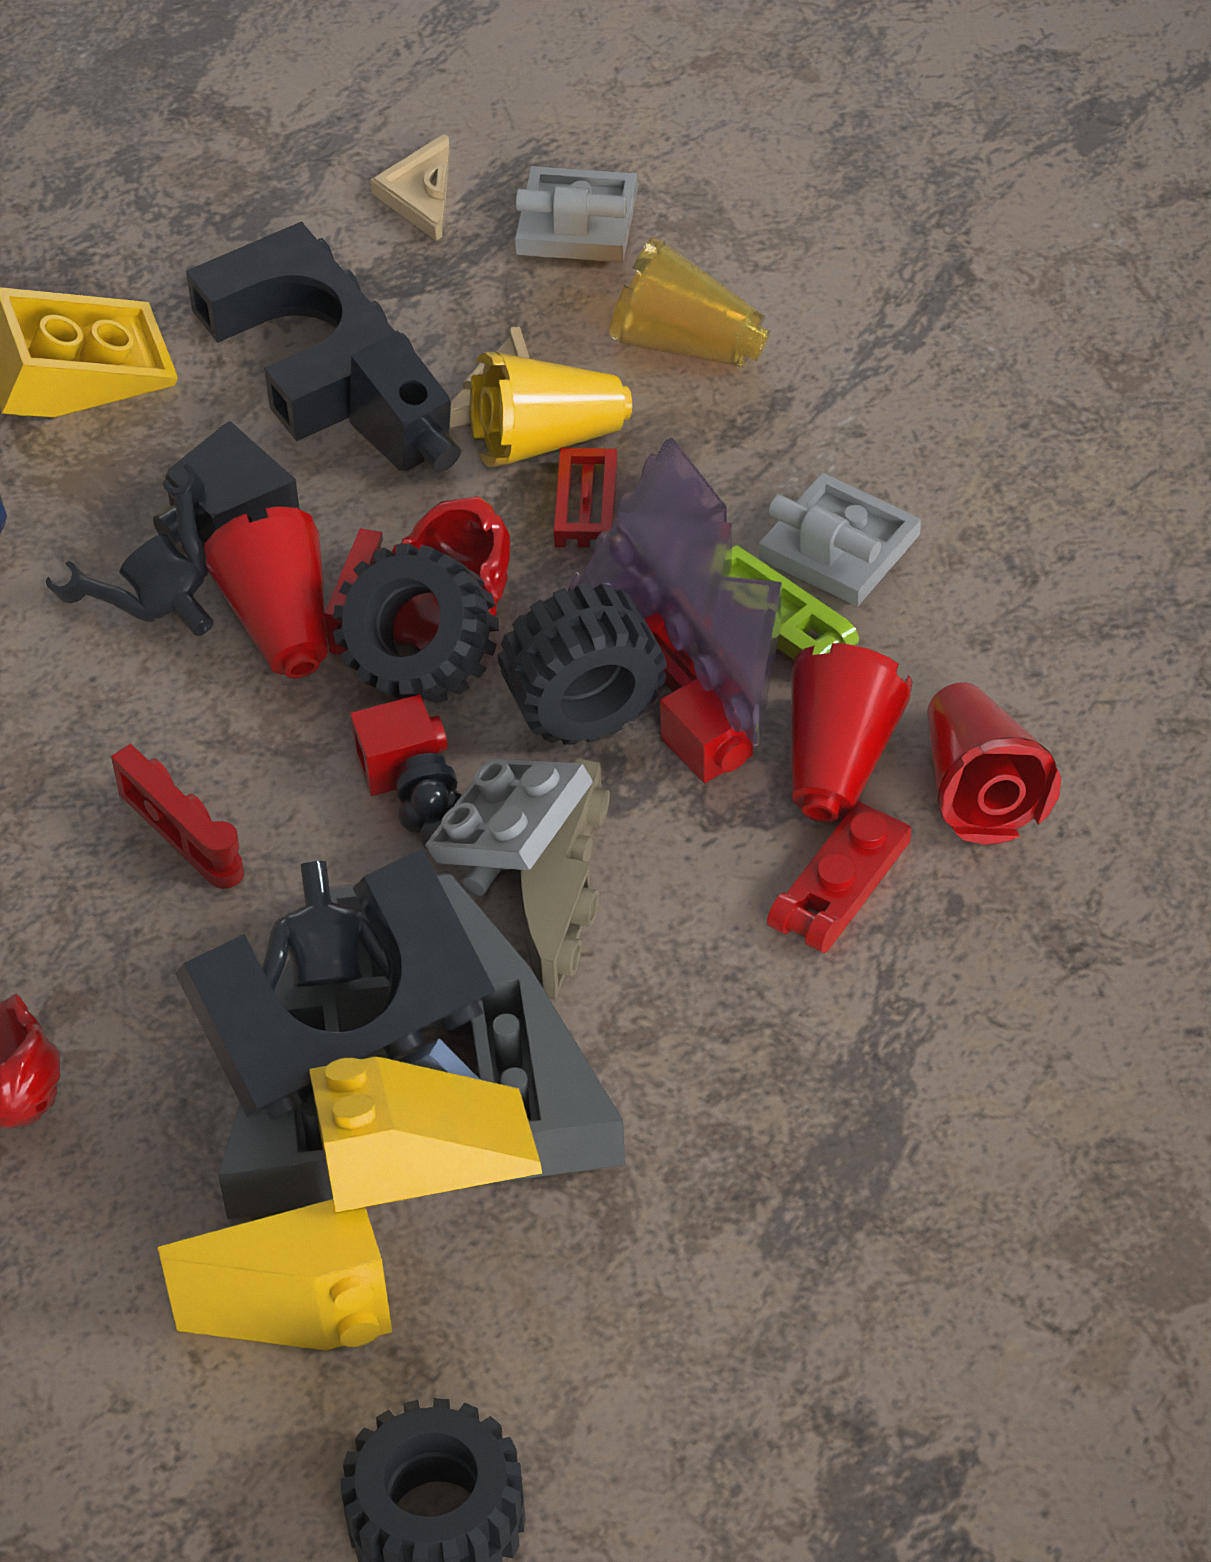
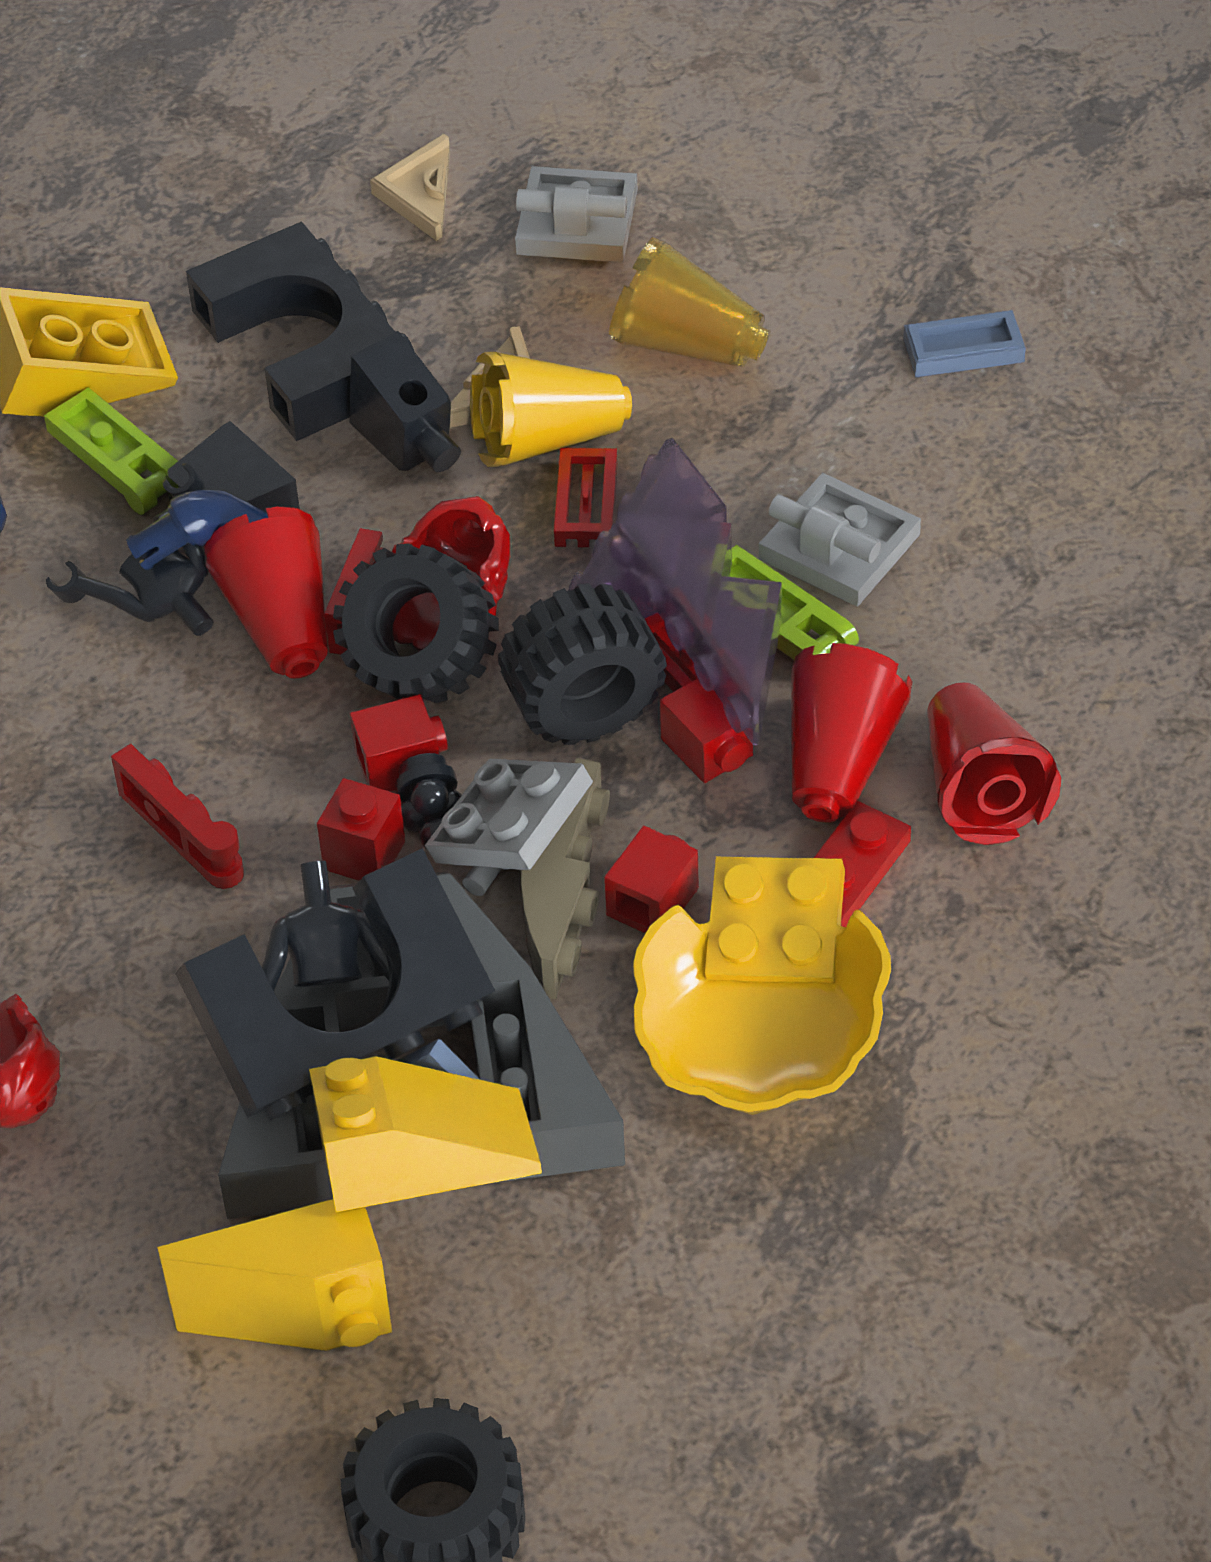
(111, 447): none -> lime plate
(190, 520): none -> dark blue arm
(360, 829): none -> red brick
(651, 878): none -> red brick
(765, 994): none -> yellow animal
(964, 343): none -> sand blue tile

